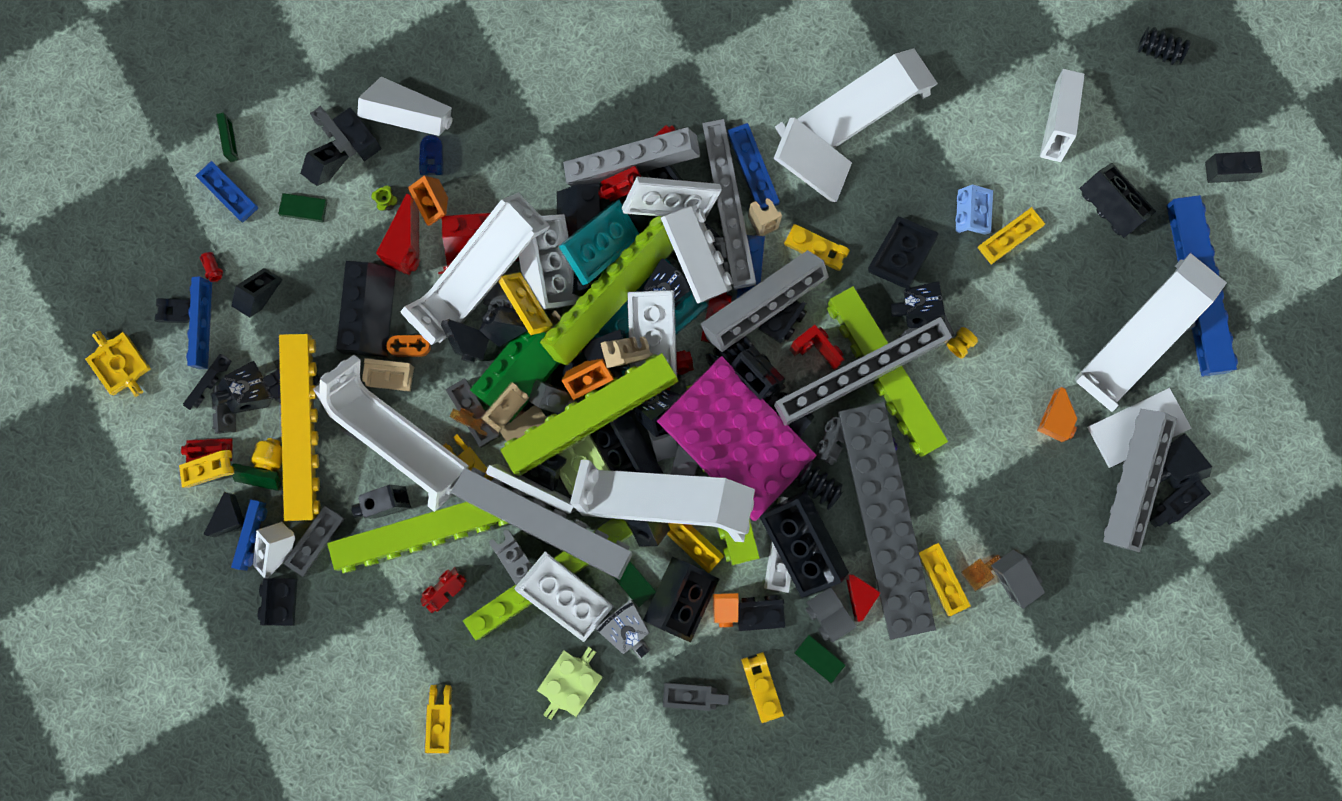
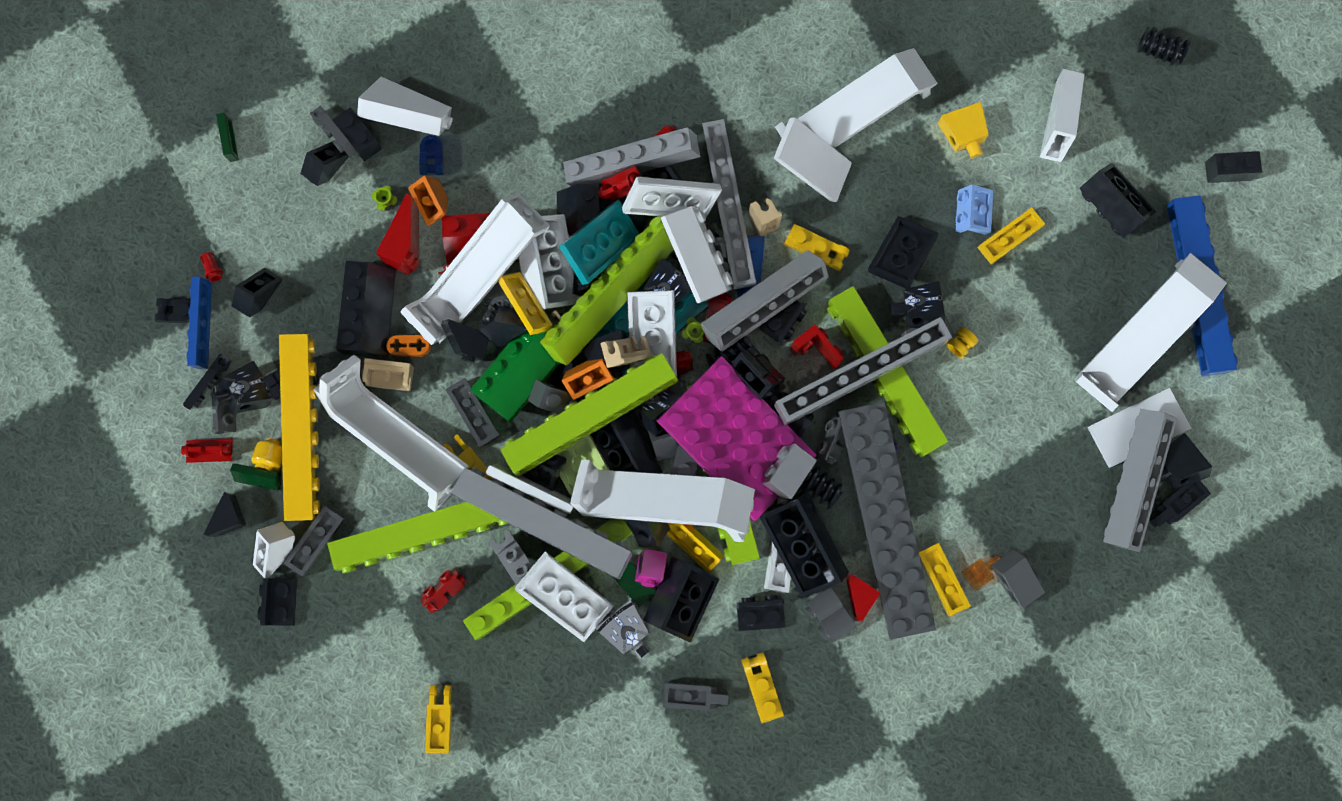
(117, 363): yellow plate -> none
(206, 469): yellow plate -> none
(226, 191): blue plate -> none
(243, 556): blue plate -> none
(302, 207): dark green tile -> none
(382, 502): black torso -> none
(466, 418): clear orange plate -> none
(505, 407): tan hinge -> none
(518, 426): tan hinge -> none
(569, 683): yellowish green plate -> none
(650, 568): none -> dark pink brick
(688, 332): none -> lime plate
(725, 609): orange slope -> none
(752, 165): blue plate -> none
(789, 471): none -> light grey brick
(819, 659): dark green tile -> none
(965, 129): none -> yellow torso
(1059, 417): orange slope -> none

